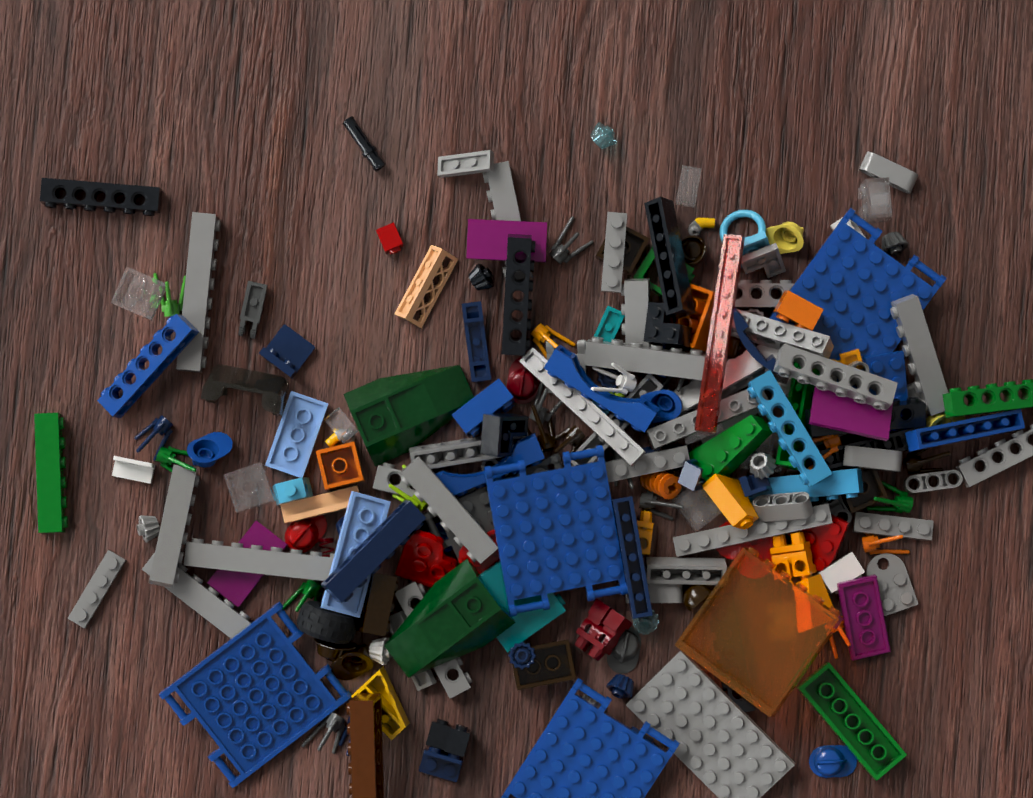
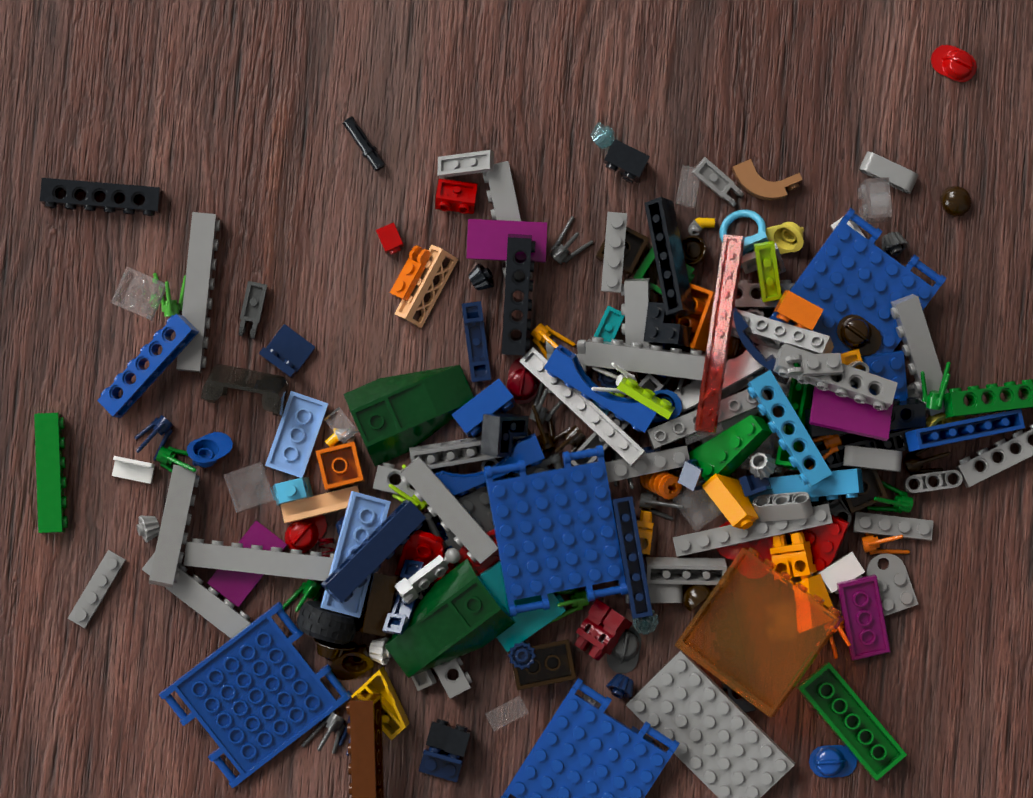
(401, 614): none -> dark blue slope
(410, 273): none -> orange hinge
(424, 577): none -> light grey plate
(456, 196): none -> red bracket
(506, 713): none -> clear tile
(577, 600): none -> bright green plant
(627, 160): none -> black brick
(646, 397): none -> lime plate
(716, 180): none -> light grey hinge
(760, 188): none -> medium nougat arch
(767, 271): none -> lime plate
(815, 364): none -> light grey hinge
(859, 334): none -> dark brown piece
(935, 398): none -> green plant
(953, 63): none -> red piece
(955, 200): none -> dark brown hair

